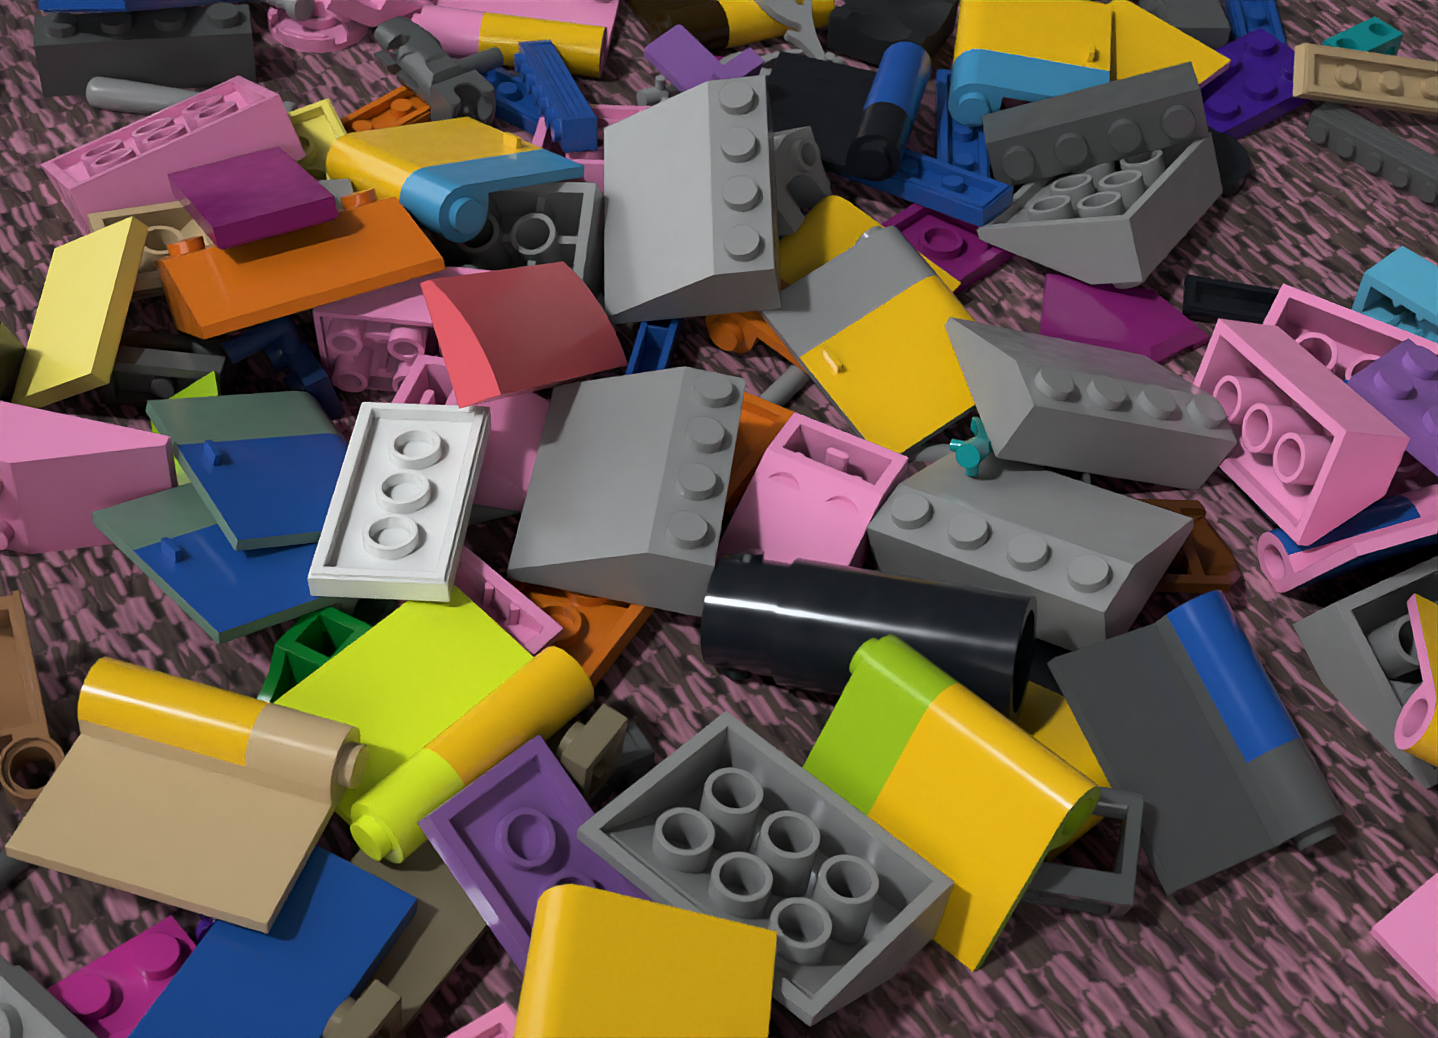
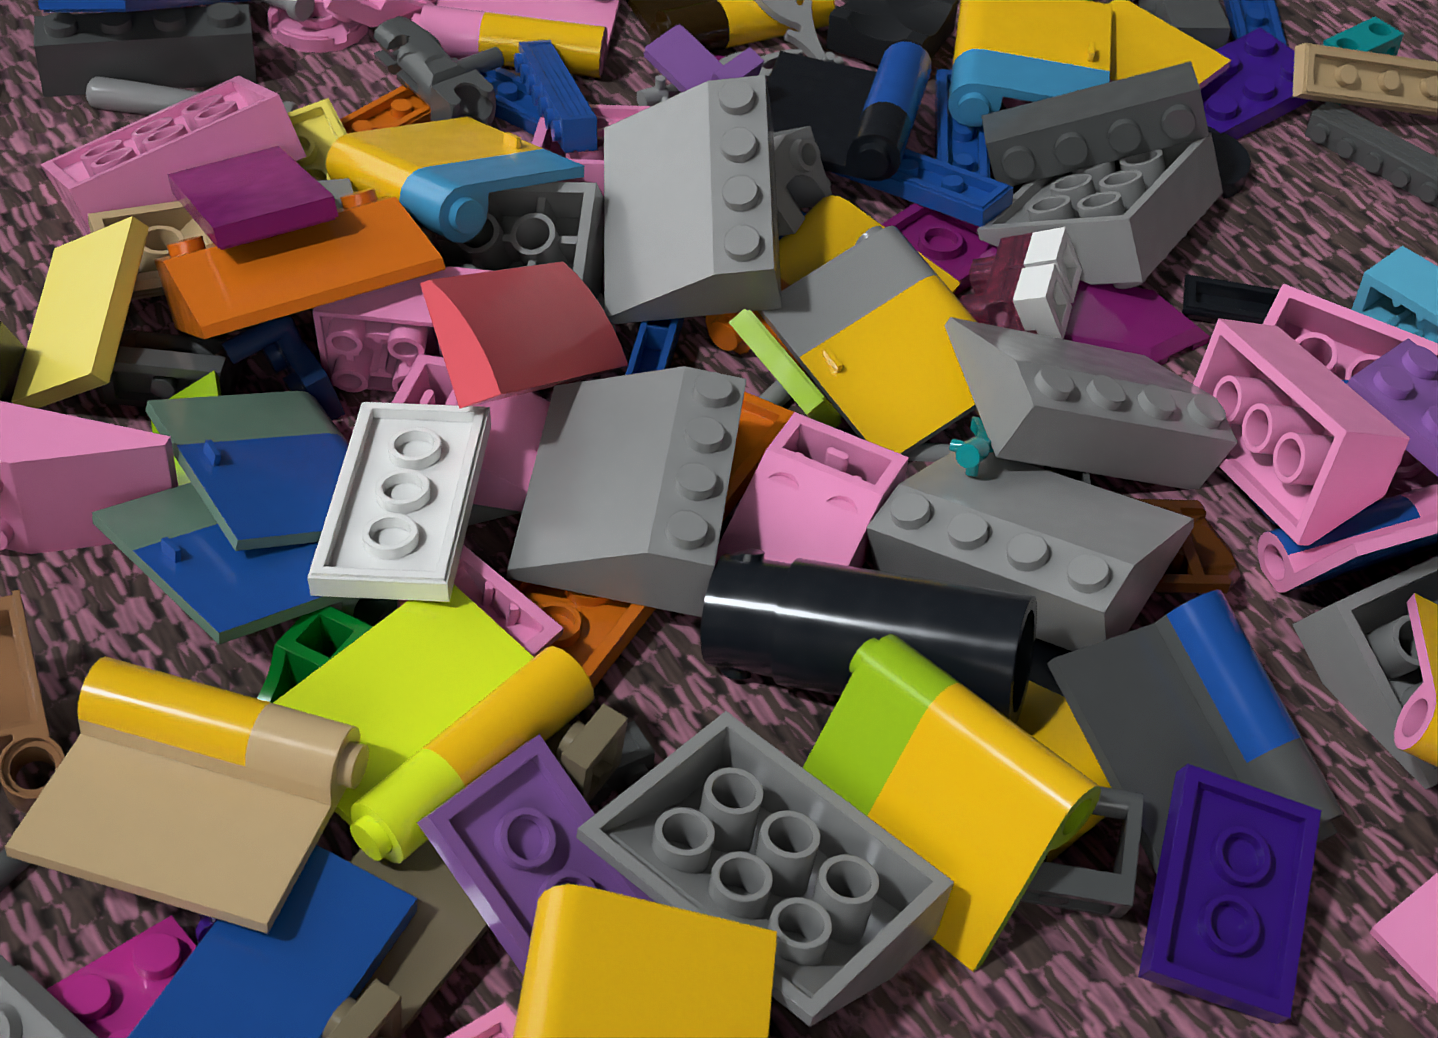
(784, 368): none -> lime tile
(1026, 283): none -> hips
(1231, 894): none -> dark purple plate

